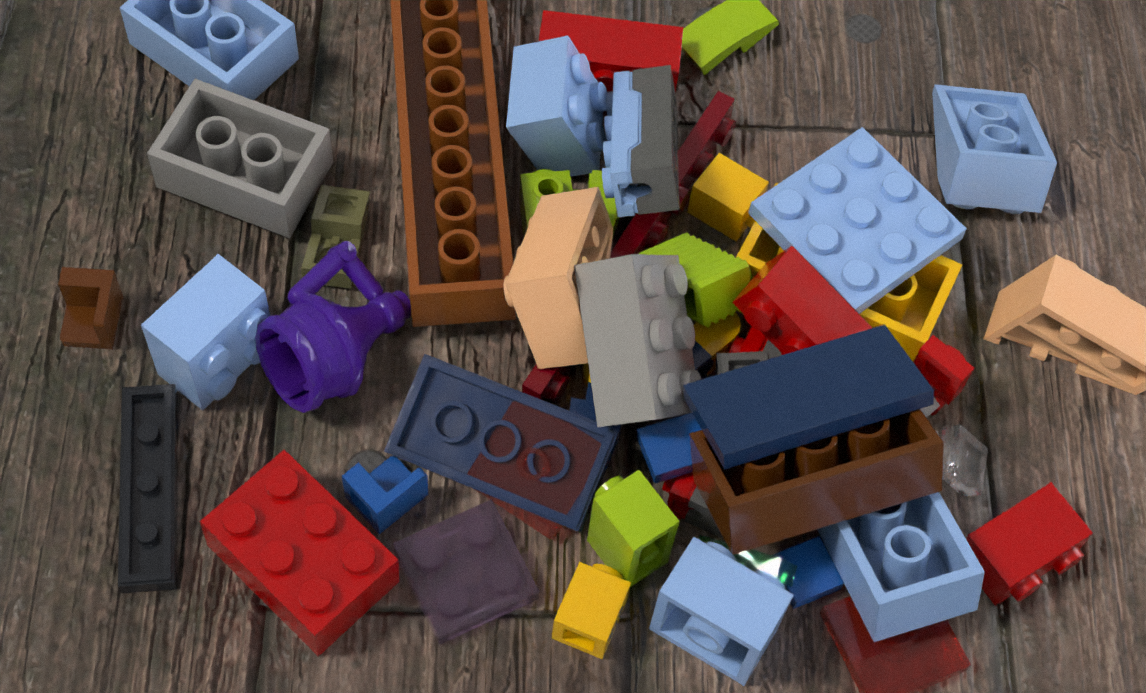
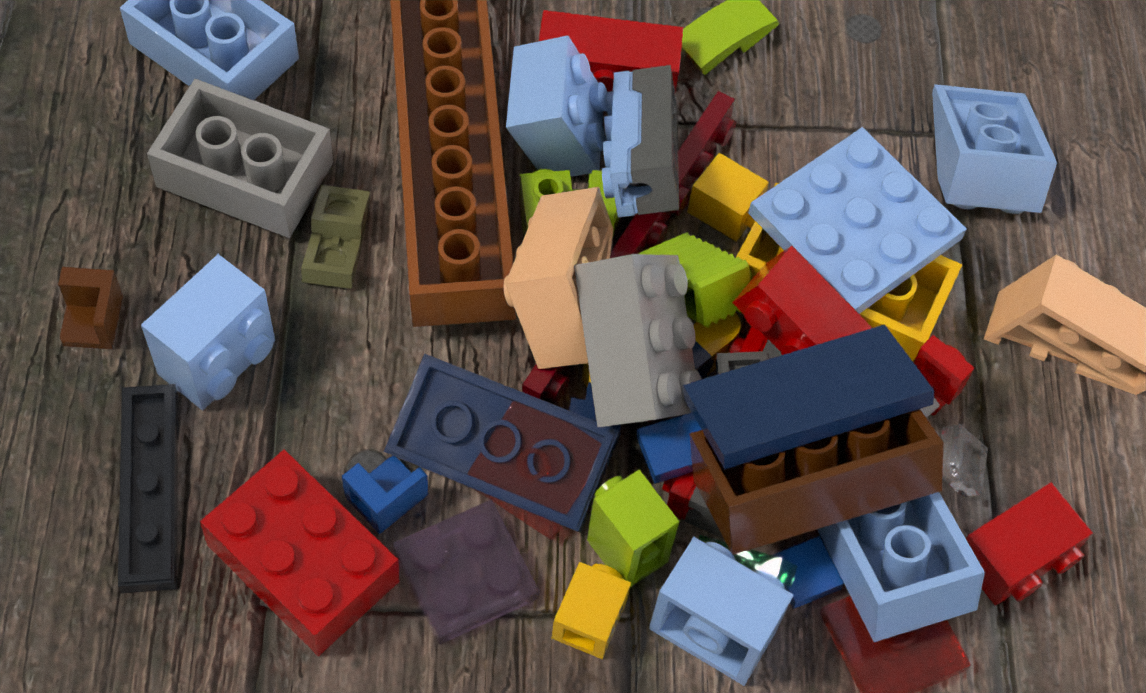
(322, 347): dark purple piece -> none

